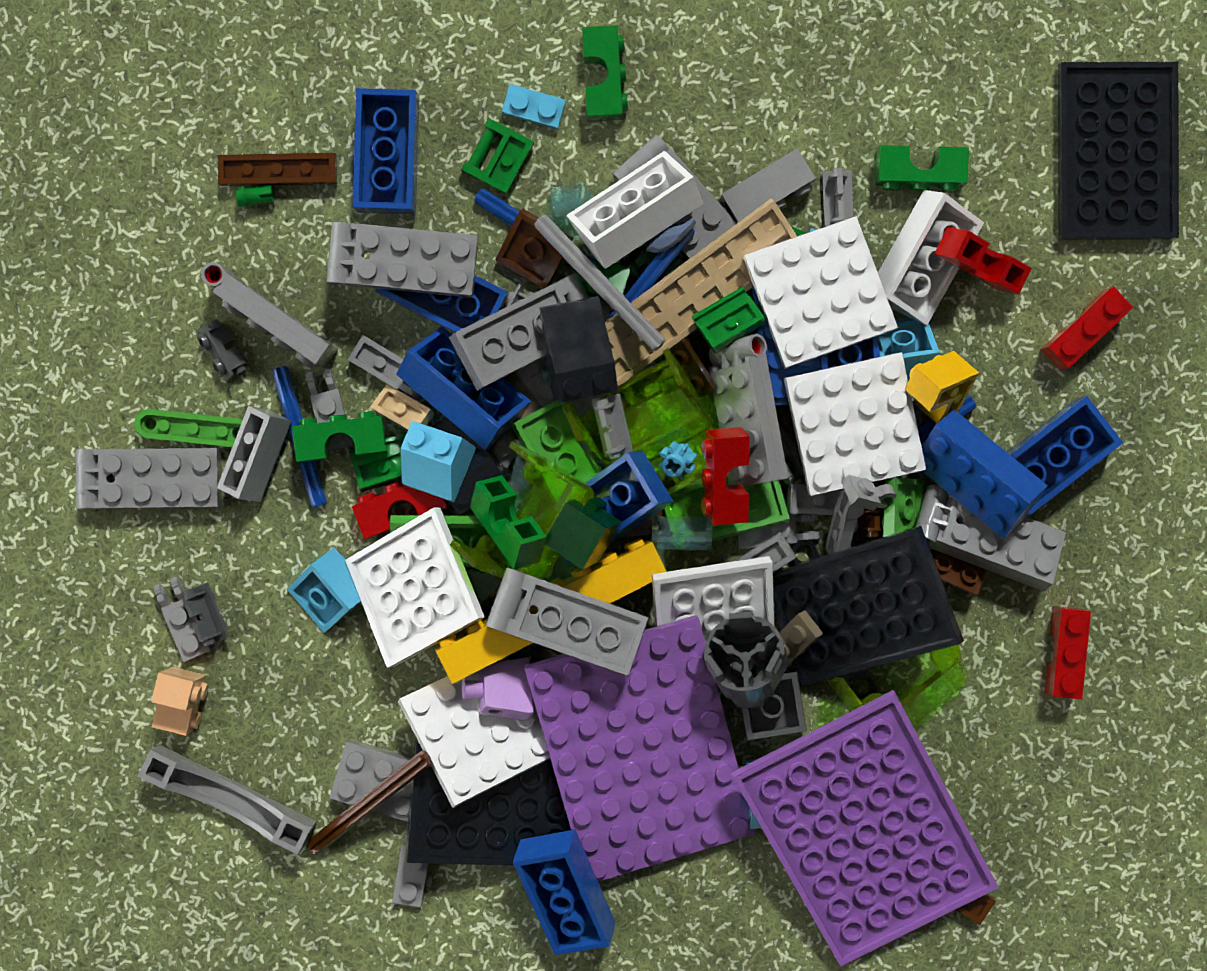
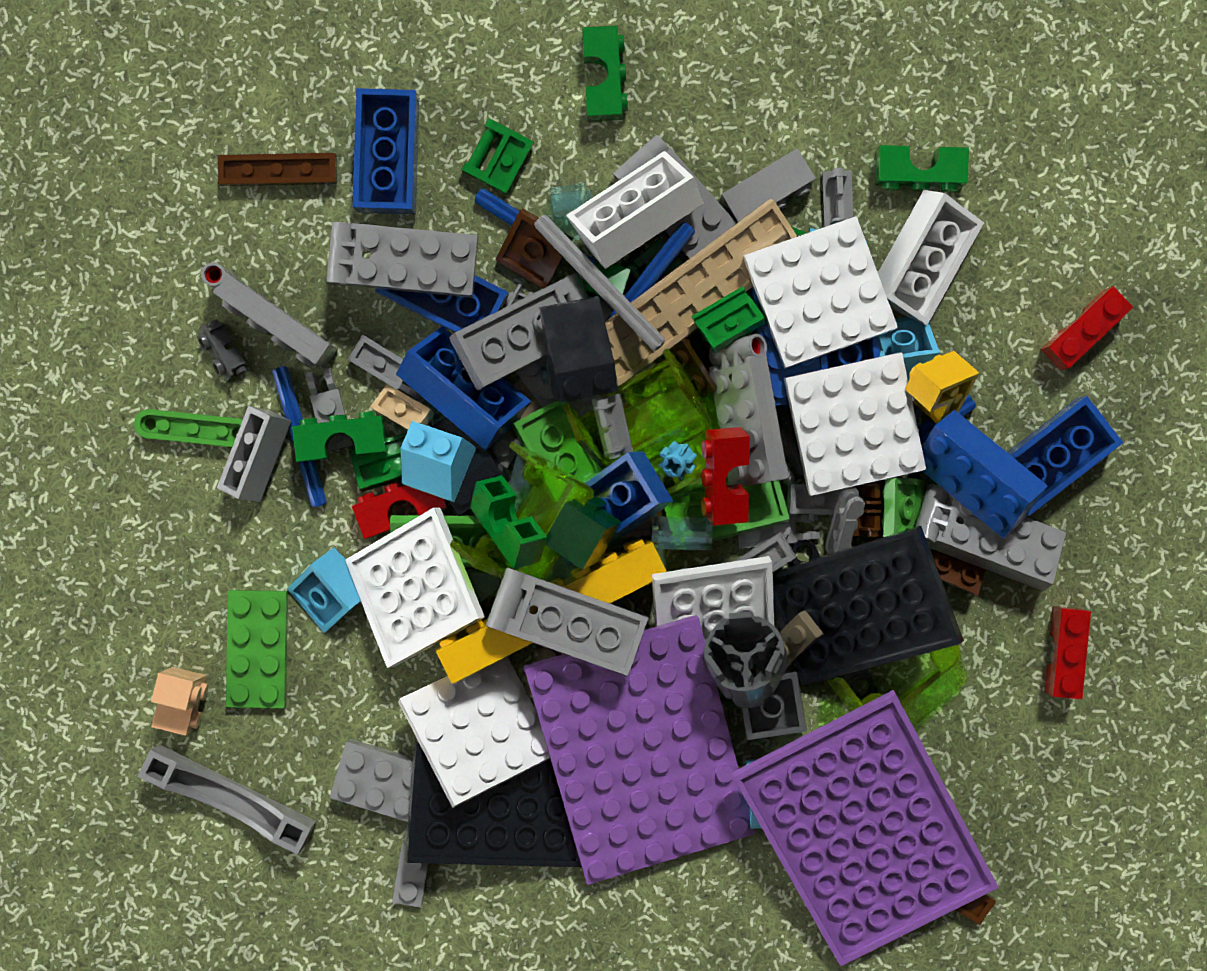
(148, 478): light grey hinge -> none
(180, 621): light grey hinge -> none
(202, 602): dark grey hinge -> none
(252, 196): green pin -> none
(257, 649): none -> bright green plate
(369, 802): reddish brown axle -> none
(502, 690): lavender torso -> none
(533, 106): medium azure plate -> none
(564, 892): blue brick -> none
(670, 237): sand blue bar -> none
(864, 494): light grey plate -> none
(974, 257): red arch -> none
(1118, 151): black plate -> none

